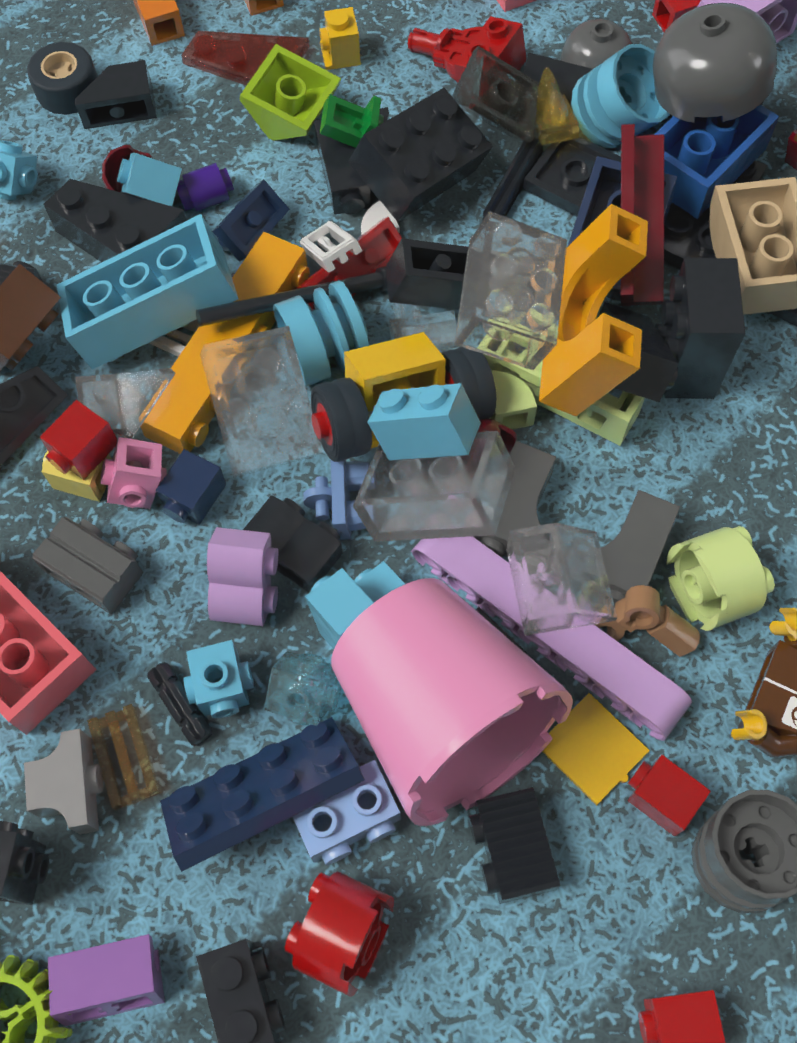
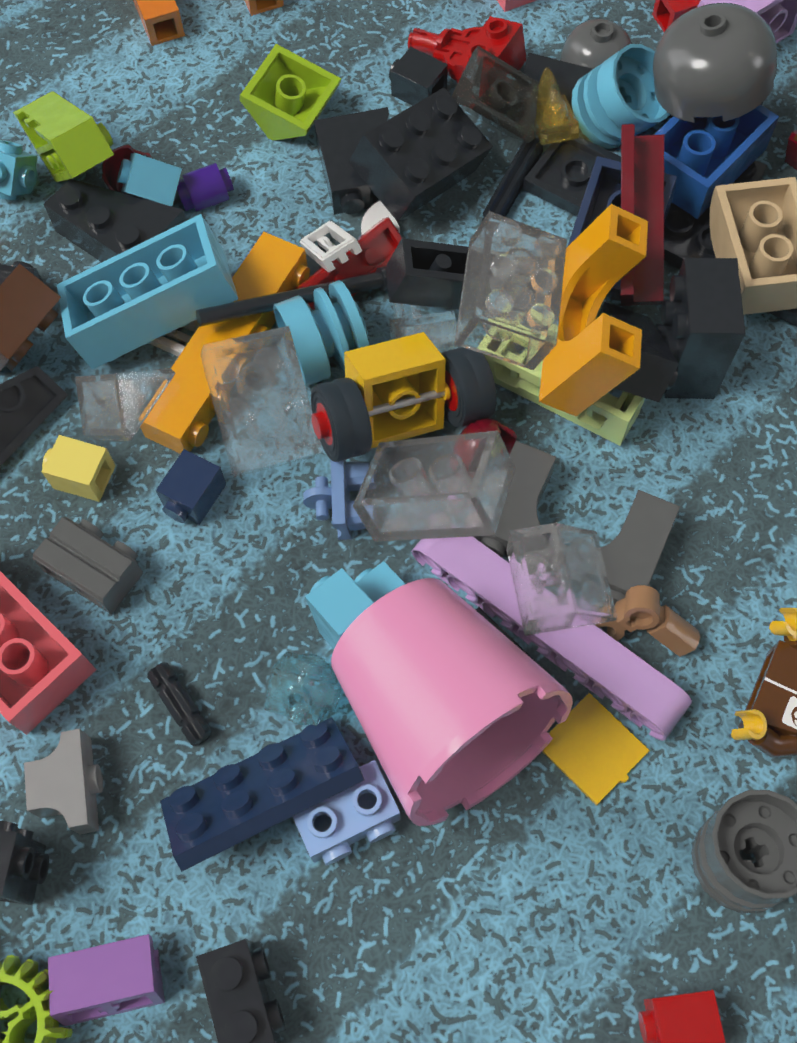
(60, 75): black wheel -> none
(64, 136): none -> lime wedge
(78, 440): red brick -> none
(112, 721): clear orange tile -> none
(118, 96): black slope -> none
(133, 473): bright pink brick -> none
(218, 679): medium azure brick -> none
(236, 54): clear red wing -> none
(240, 576): lavender brick -> none
(249, 219): dark blue tile -> none
(304, 548): black brick -> none
(339, 931): red brick -> none
(340, 39): yellow brick -> none
(348, 121): green bracket -> none
(417, 76): none -> black brick
(424, 422): medium azure brick -> none
(514, 401): yellowish green brick -> none
(514, 846): black brick -> none
(667, 794): red brick -> none
(719, 577): yellowish green brick -> none

